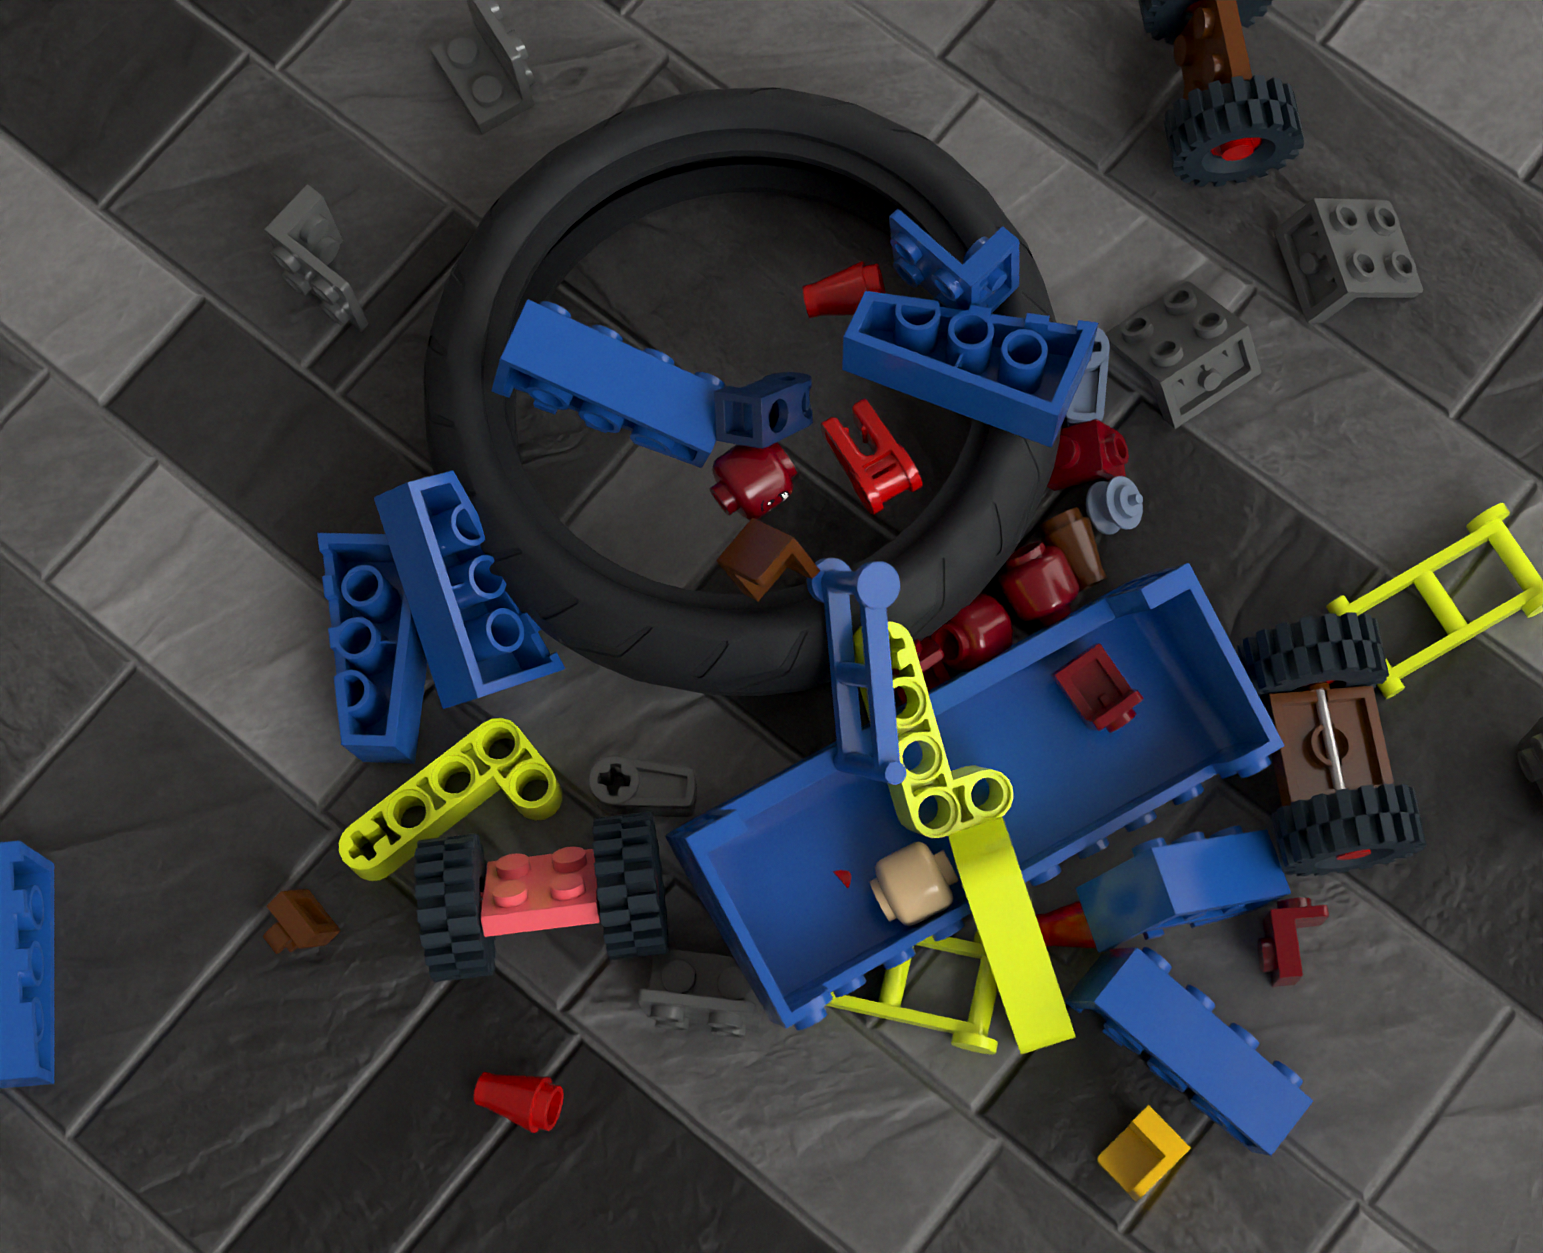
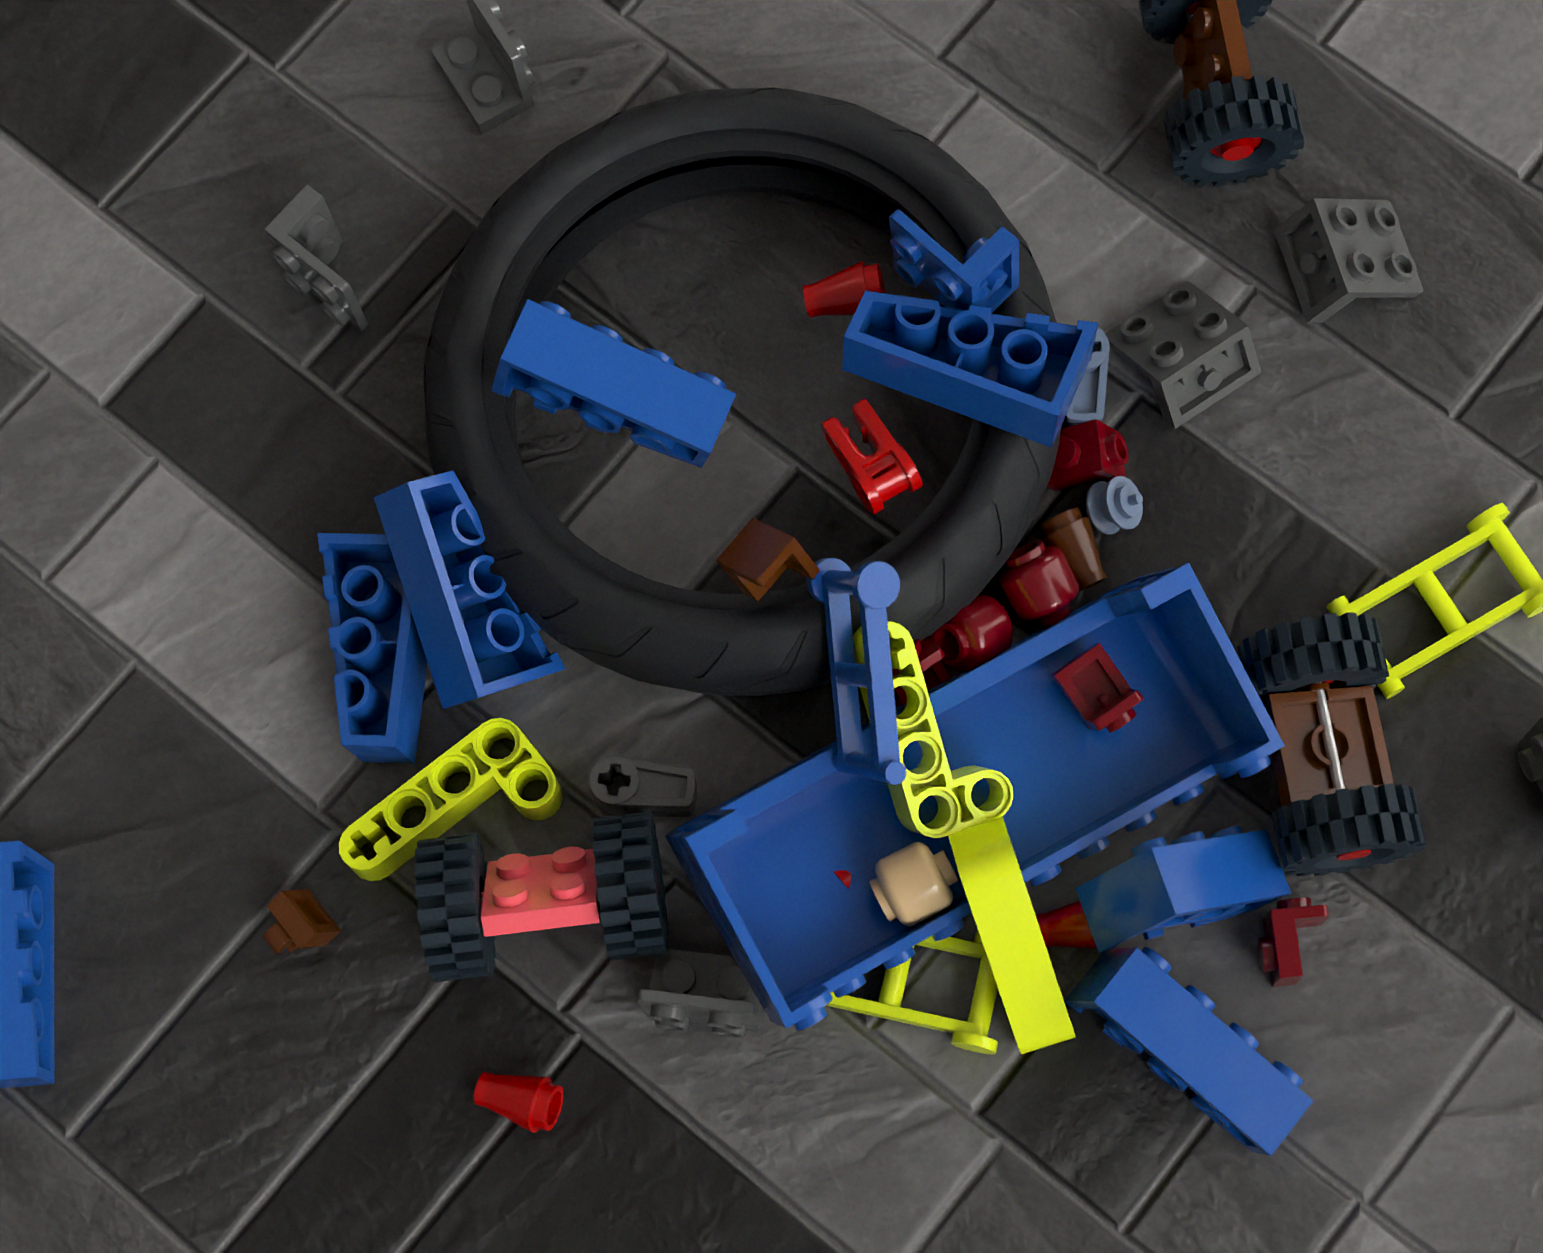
(752, 480): dark red head -> none
(763, 410): dark blue leg -> none
(1143, 1153): yellow panel -> none

